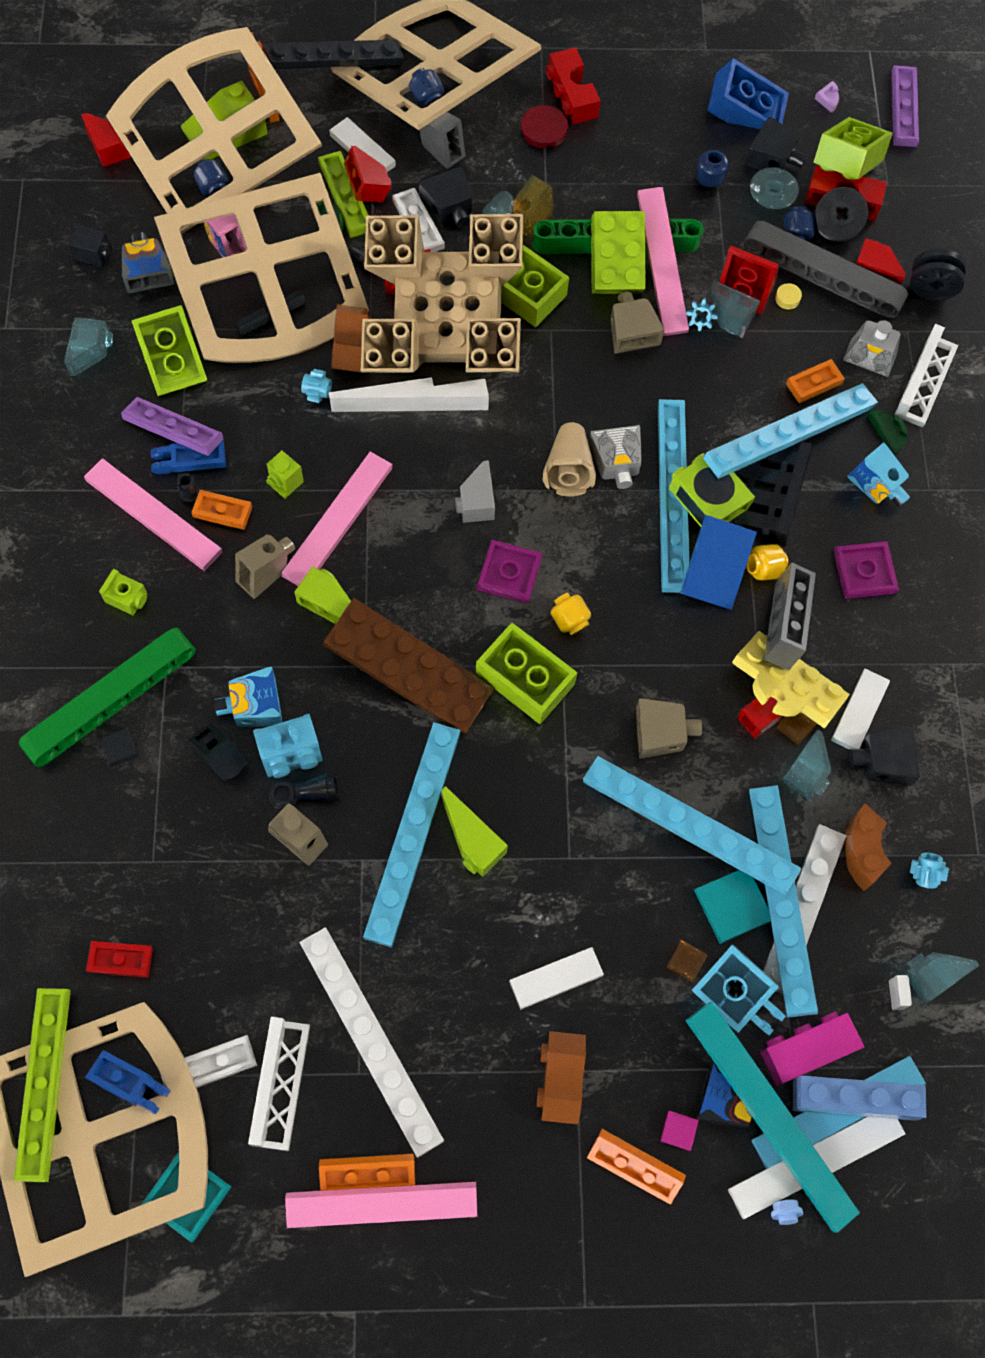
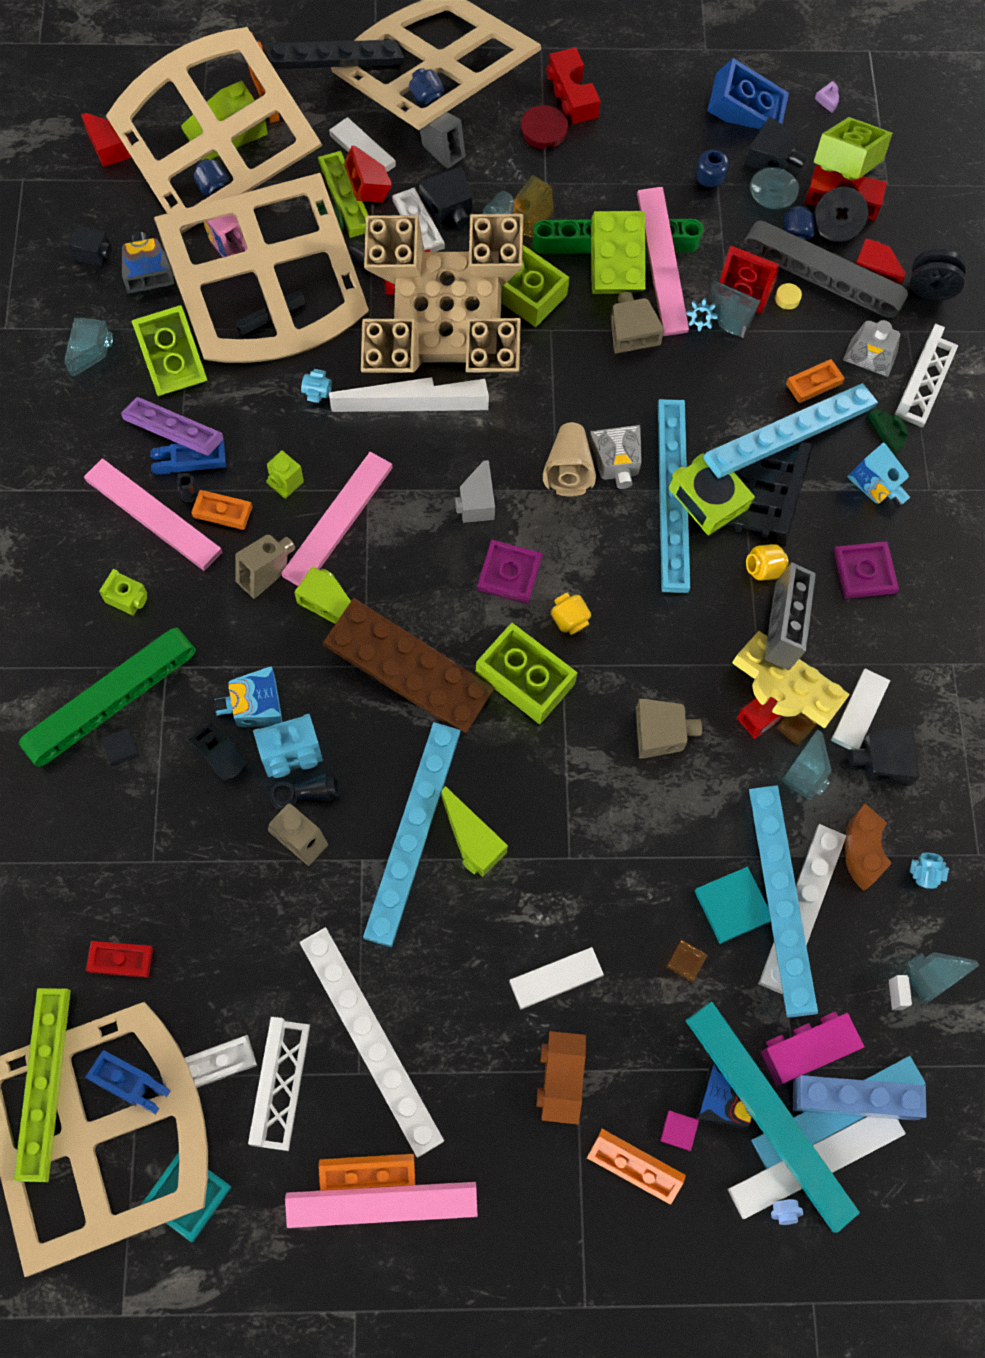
(348, 338): dark orange brick -> none
(692, 825): medium azure plate -> none
(718, 562): blue tile -> none
(756, 988): medium azure hinge -> none
(905, 106): medium lavender tile -> none

